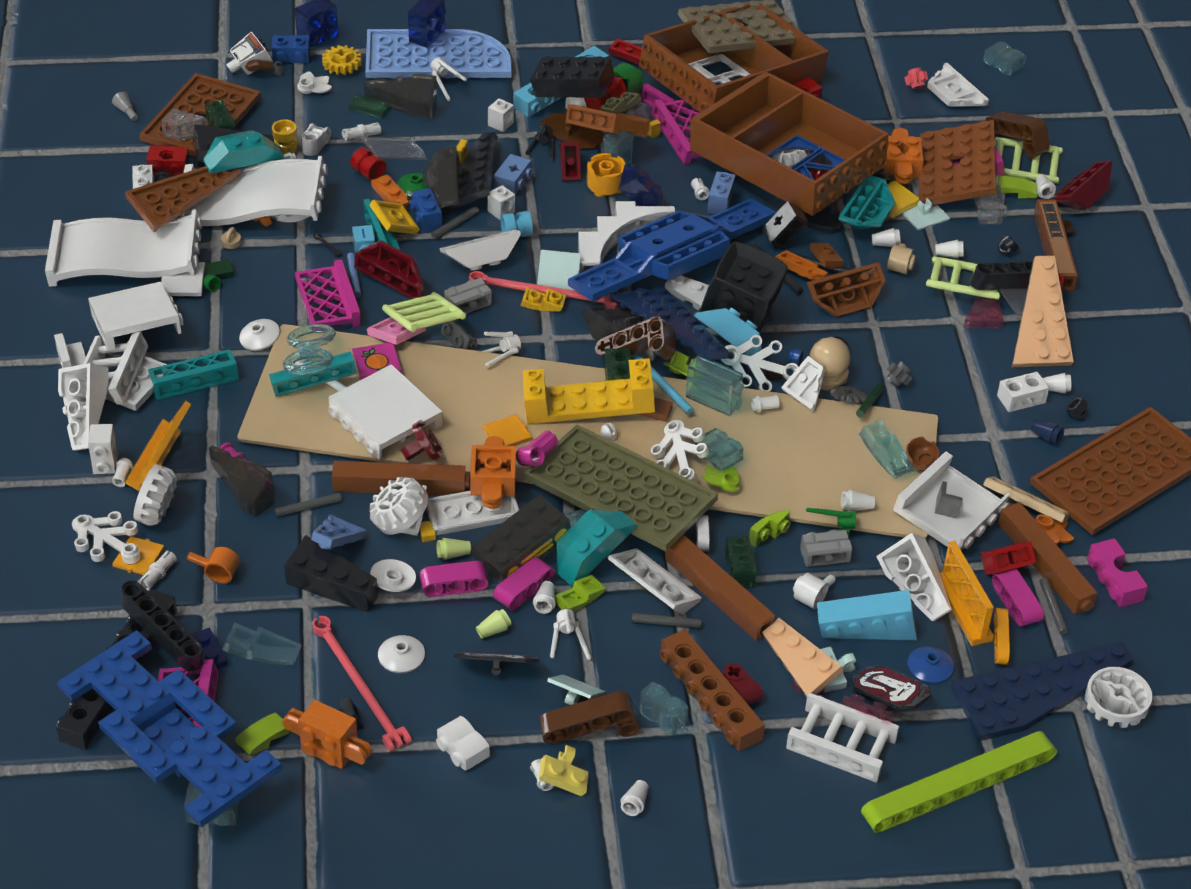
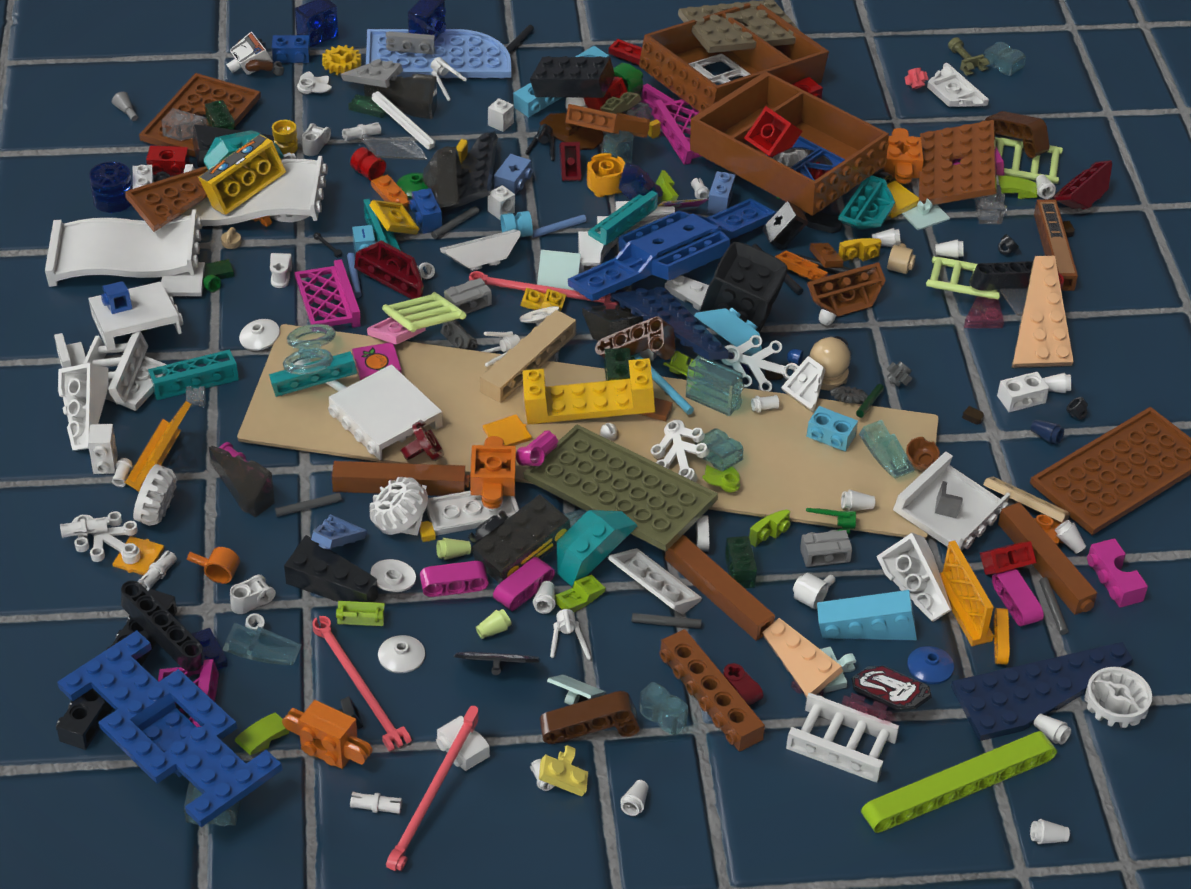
(83, 527): none -> white pin
(108, 186): none -> clear blue wheel
(116, 297): none -> blue brick
(196, 396): none -> clear wheel
(242, 174): none -> yellow brick
(249, 594): none -> white piece
(252, 619): none -> white hinge
(280, 267): none -> white piece
(360, 613): none -> lime hinge
(375, 73): none -> light grey wing
(376, 803): none -> white pin
(396, 858): none -> coral hinge
(403, 120): none -> white axle
(410, 42): none -> light grey hinge
(429, 268): none -> white hinge
(488, 526): none -> black tile
(519, 38): none -> black bar
(527, 355): none -> tan brick
(538, 316): none -> white dish
(558, 226): none -> medium blue bar
(624, 218): none -> teal fence
(666, 185): none -> lime slope
(683, 203): none -> sticker
(772, 133): none -> red slope
(826, 317): none -> white hinge
(832, 428): none -> medium azure brick
(863, 248): none -> yellow slope
(969, 62): none -> olive bar
(973, 415): none -> dark brown piece
(1048, 832): none -> white cone
(1054, 729): none -> white cone
(1069, 535): none -> white cone

